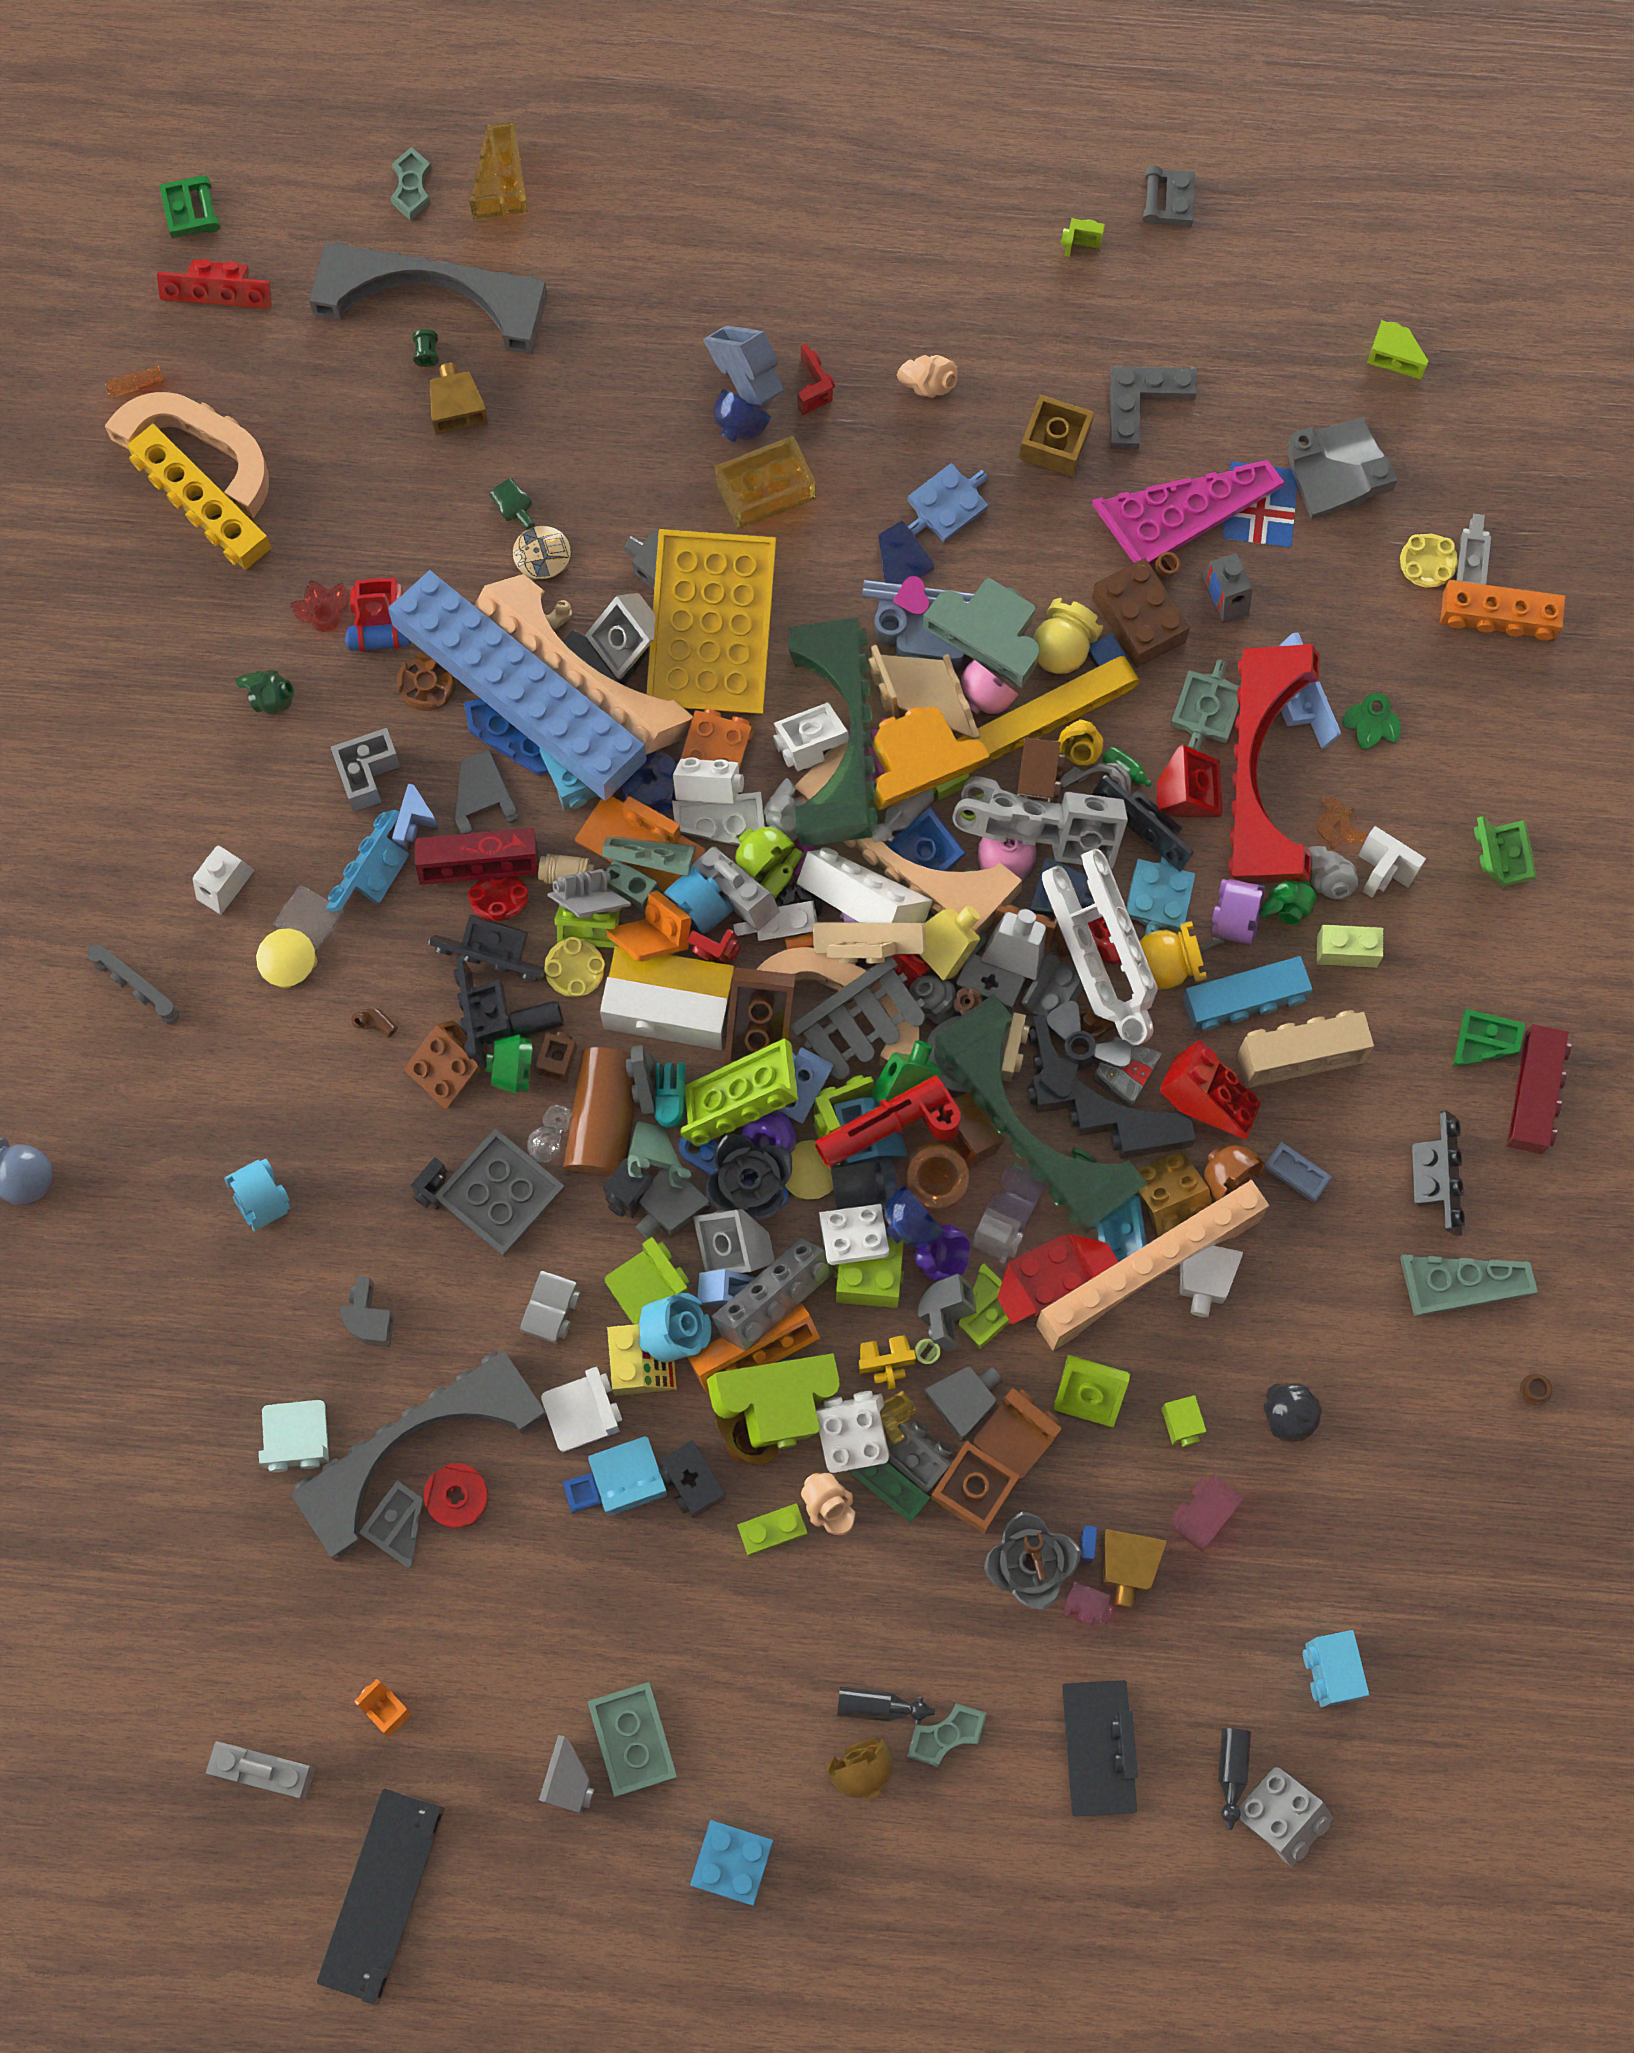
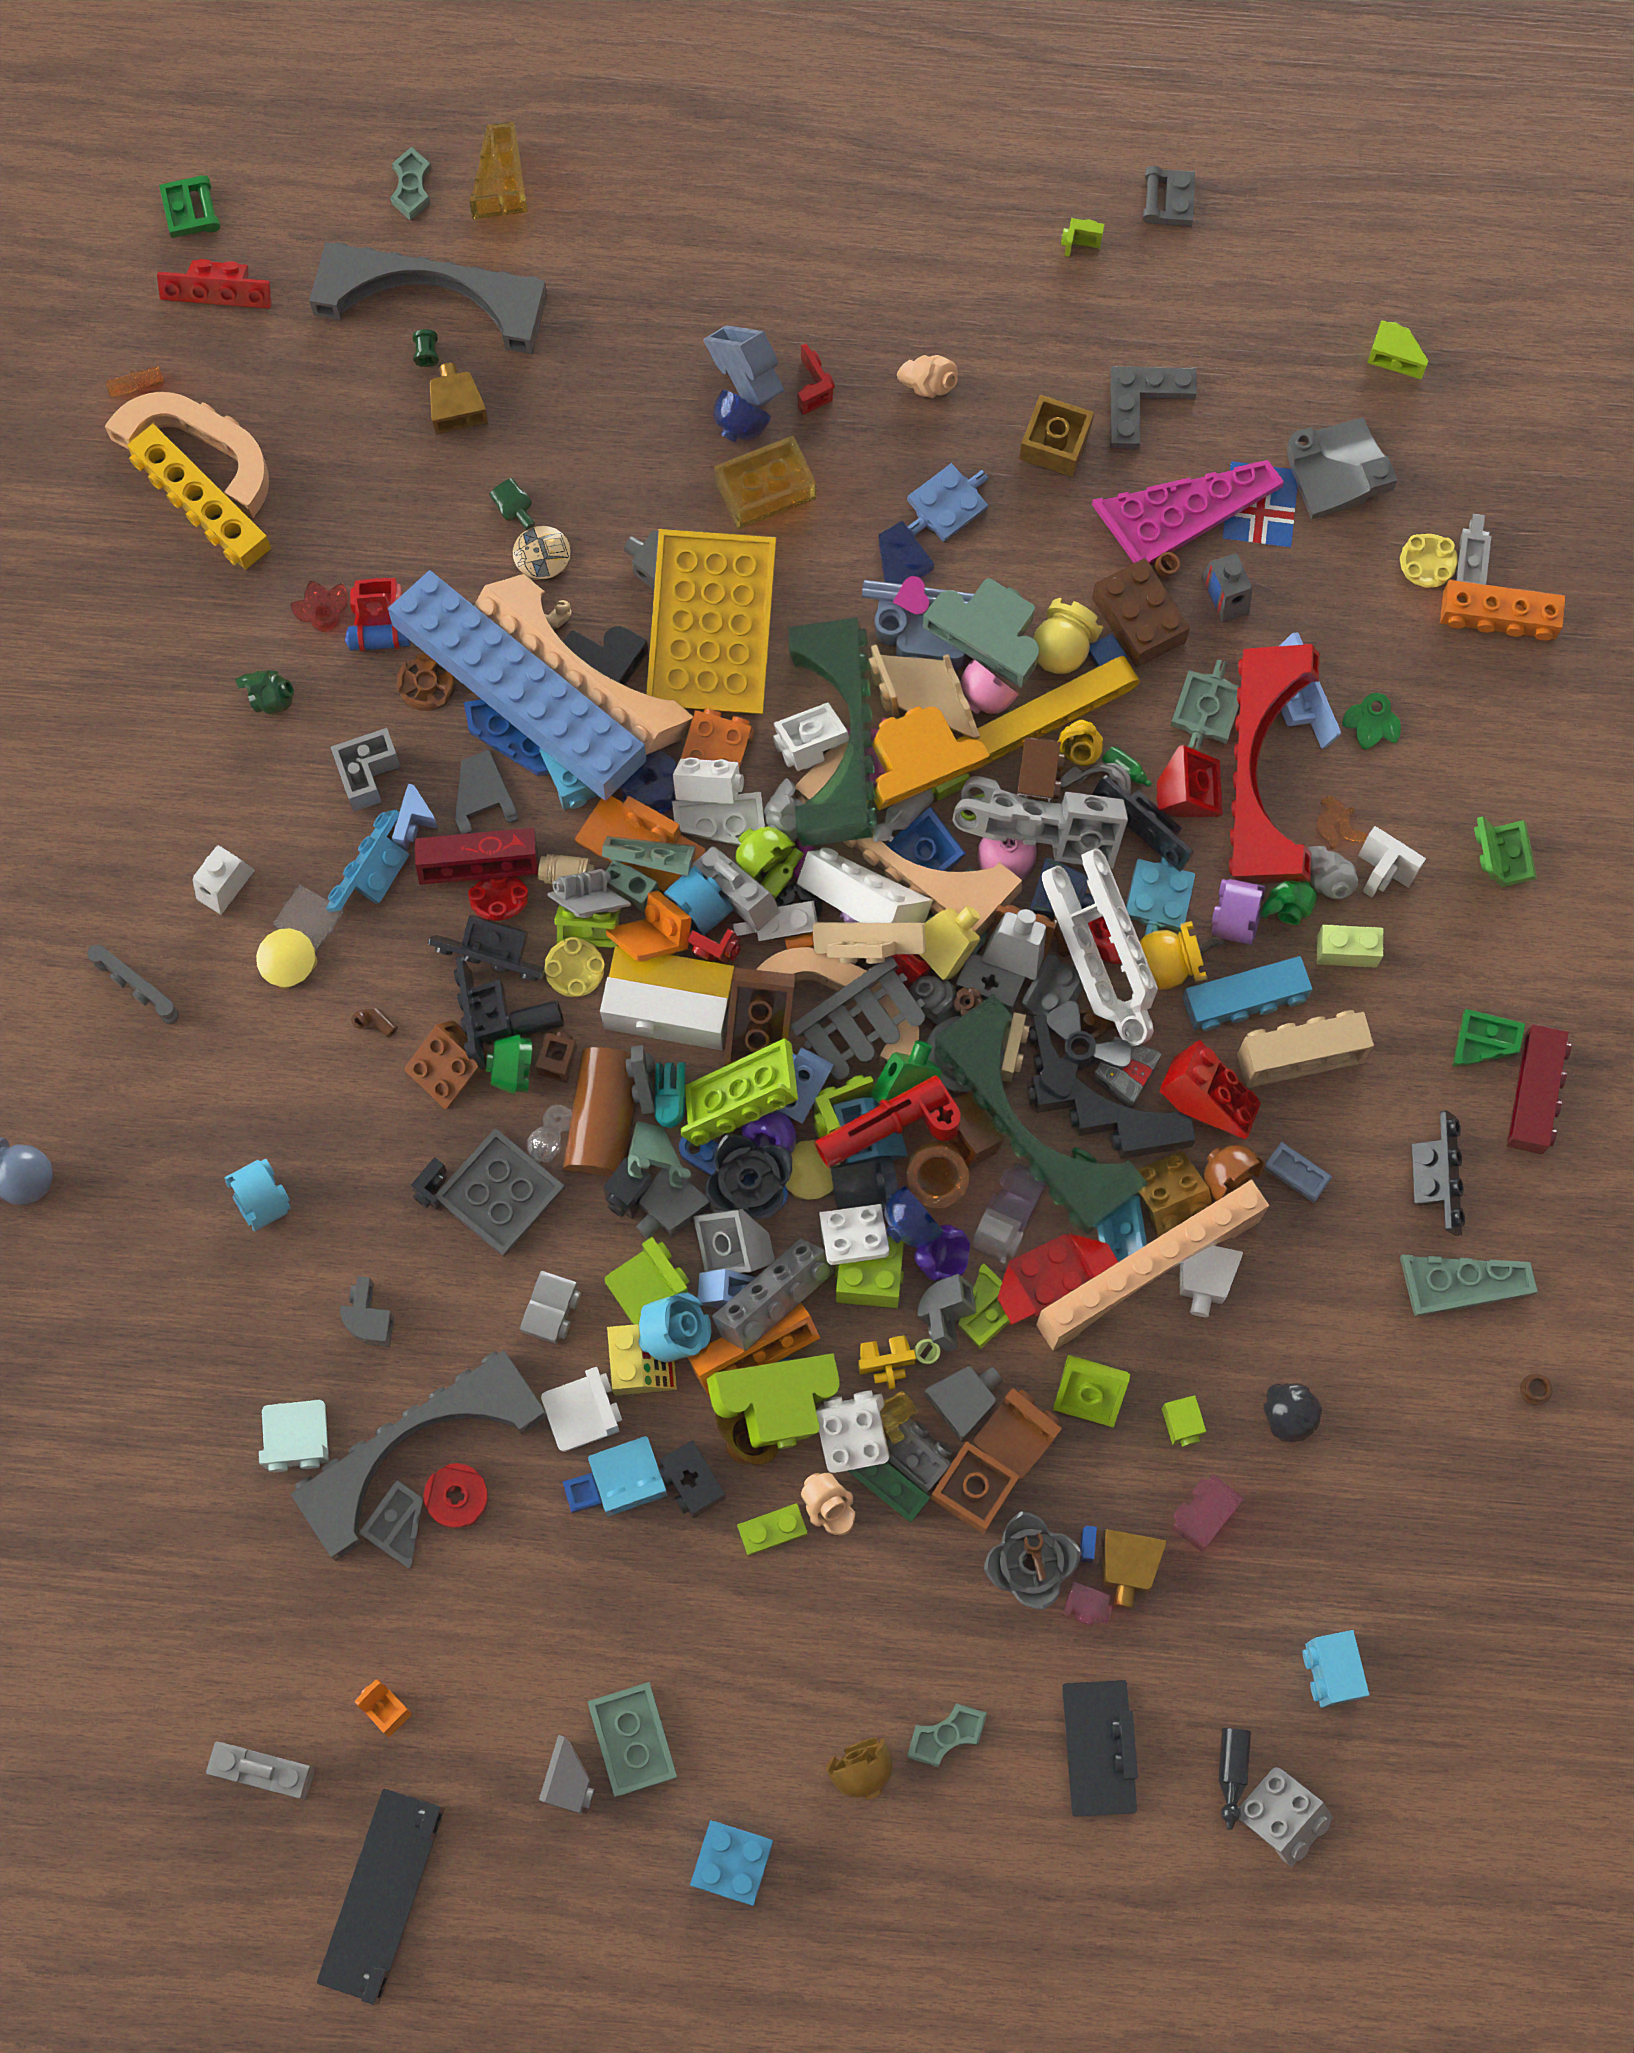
(623, 632): light grey slope -> none
(879, 1705): black wheel -> none

